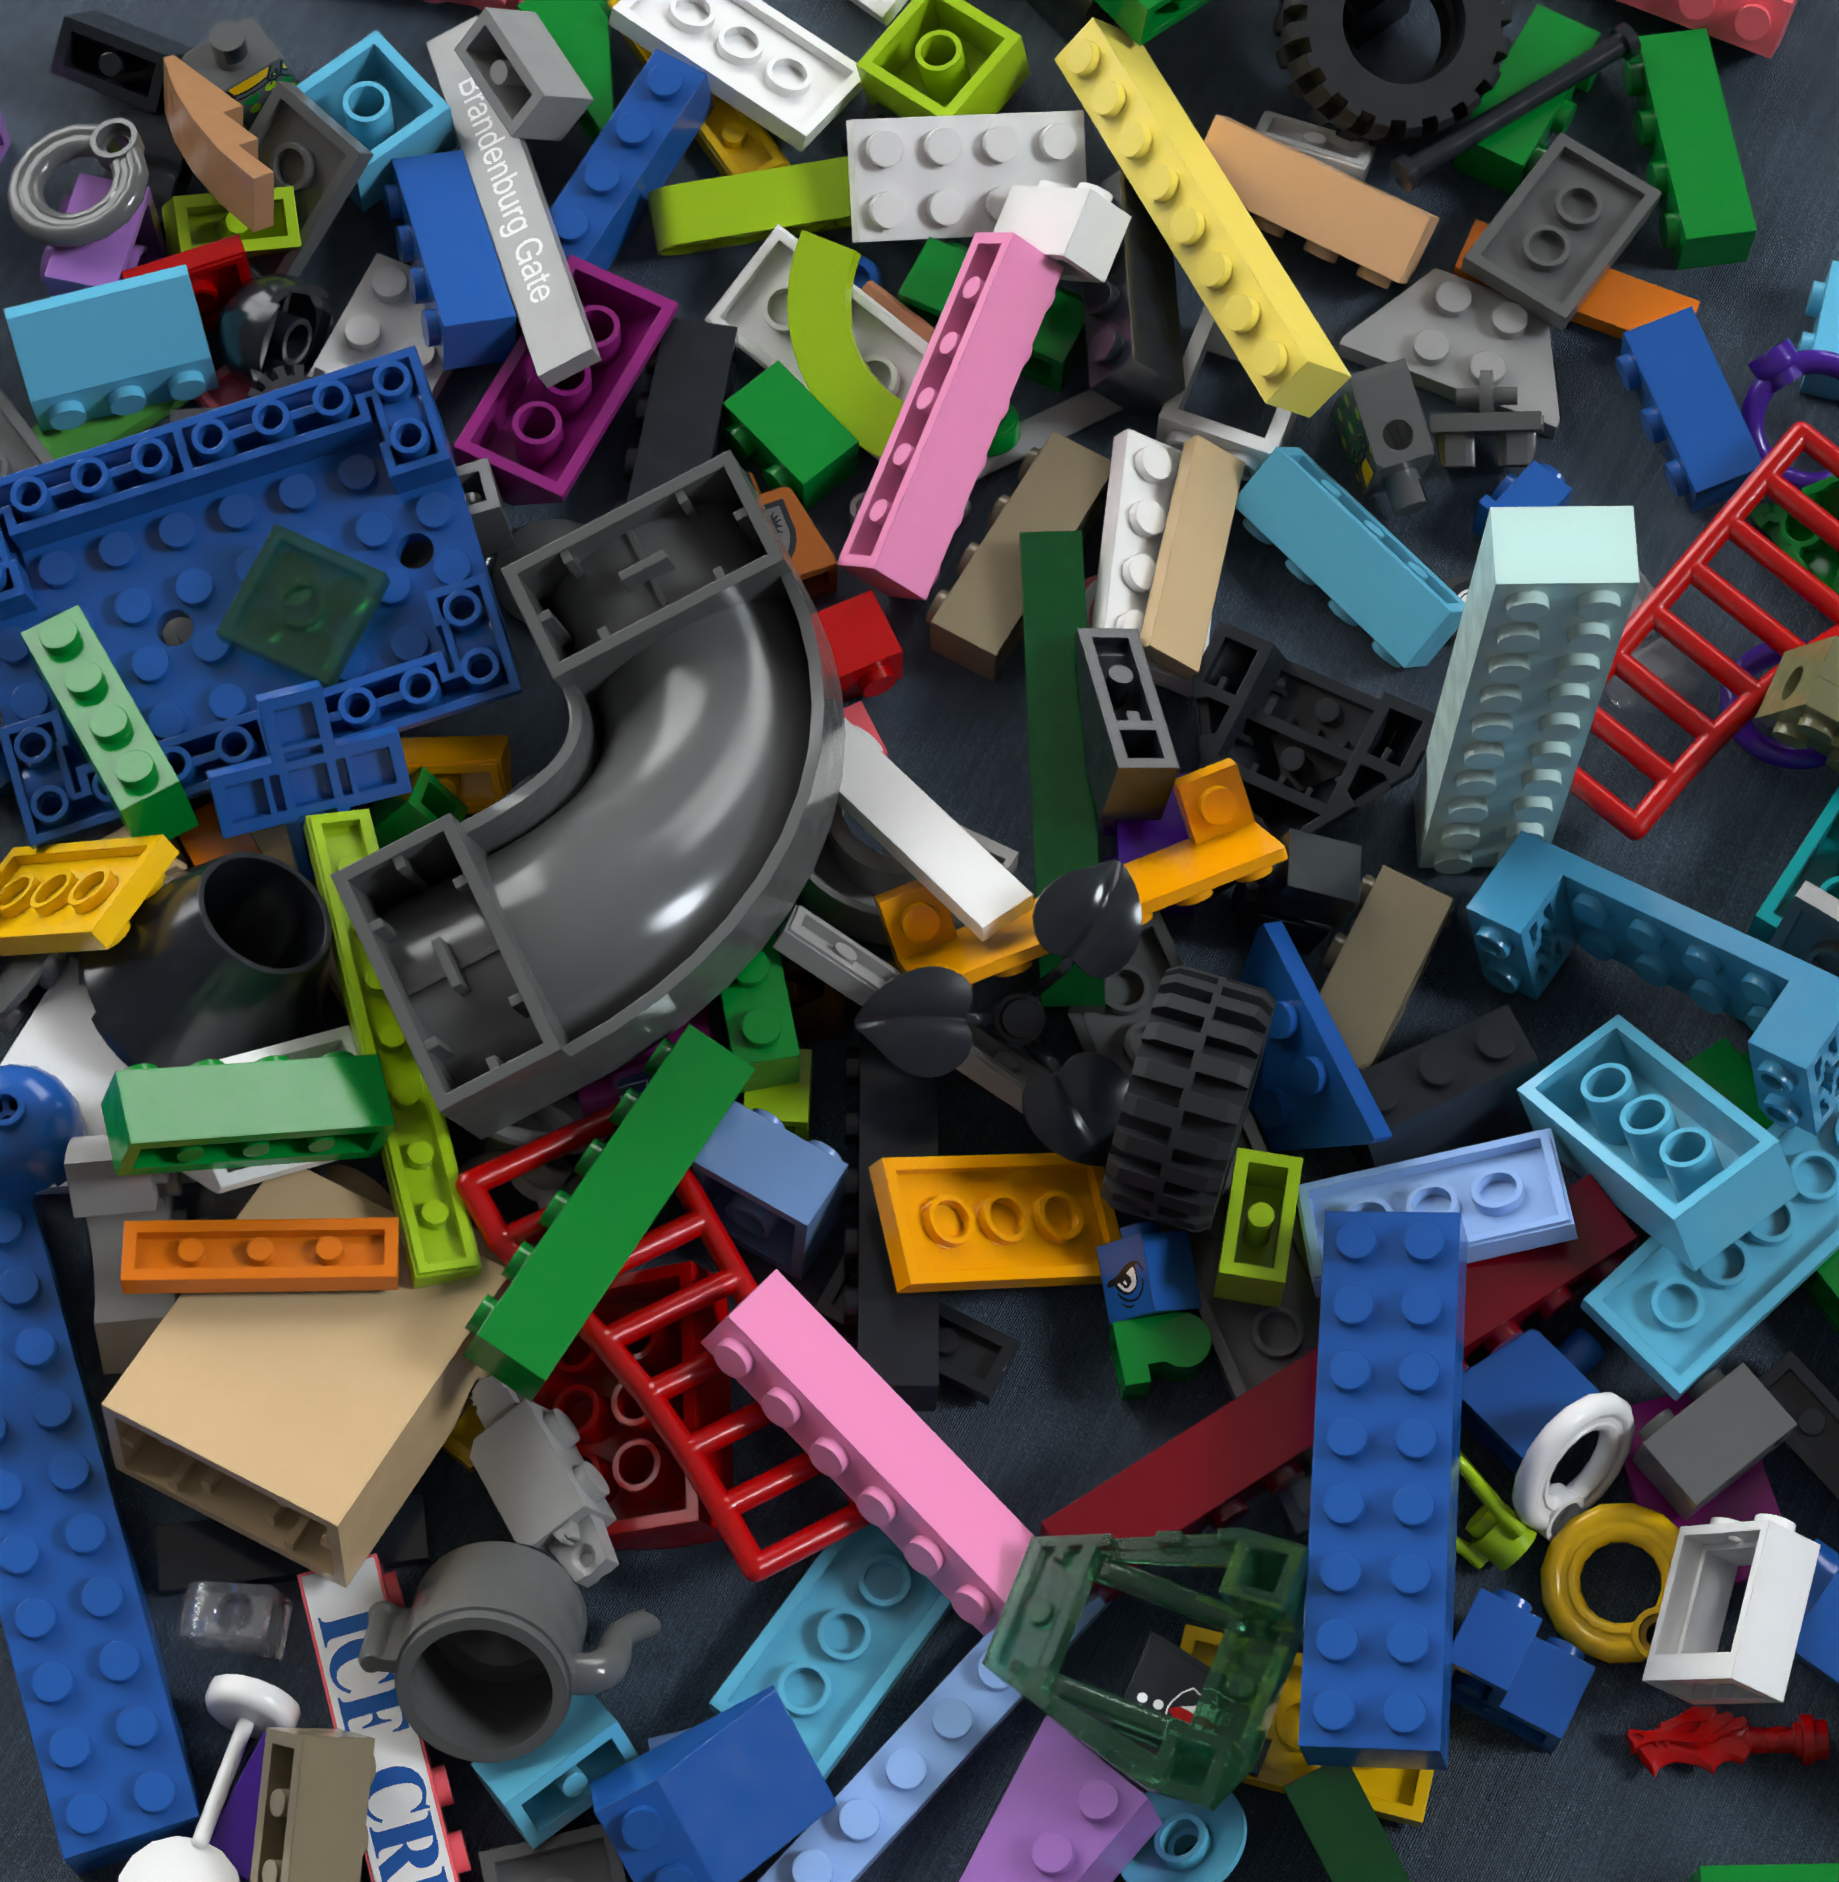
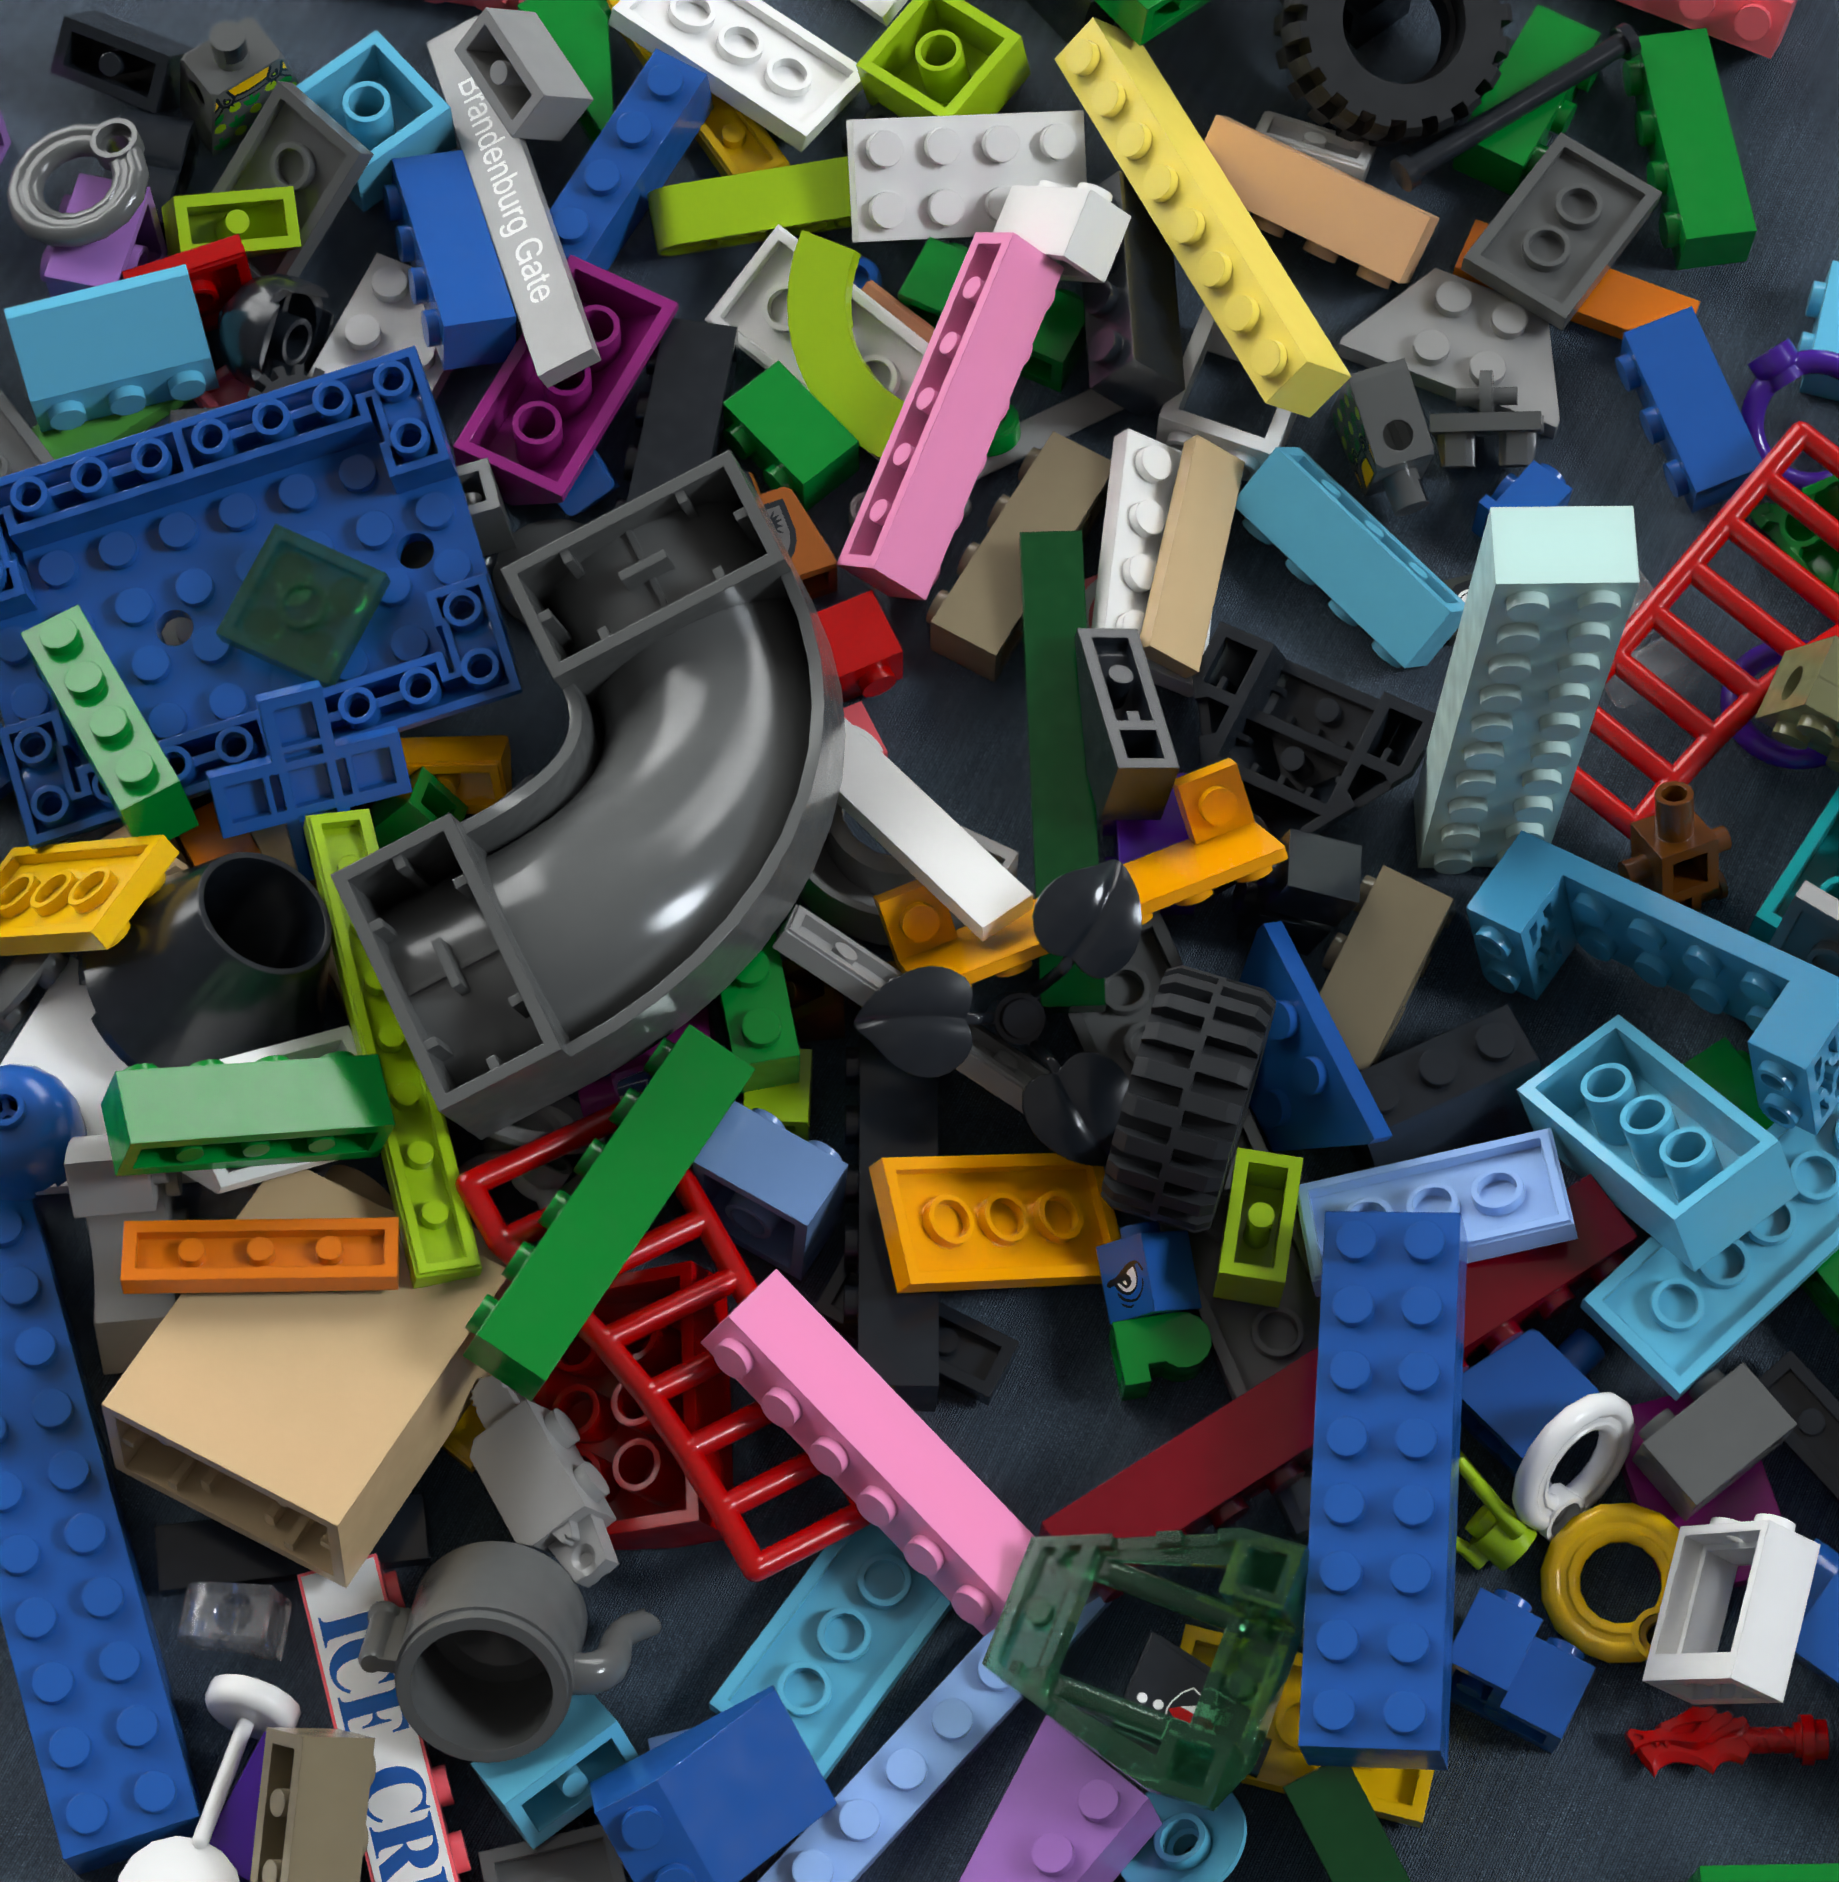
(216, 145): medium nougat slope -> none
(590, 487): none -> blue piece
(1677, 850): none -> reddish brown piece

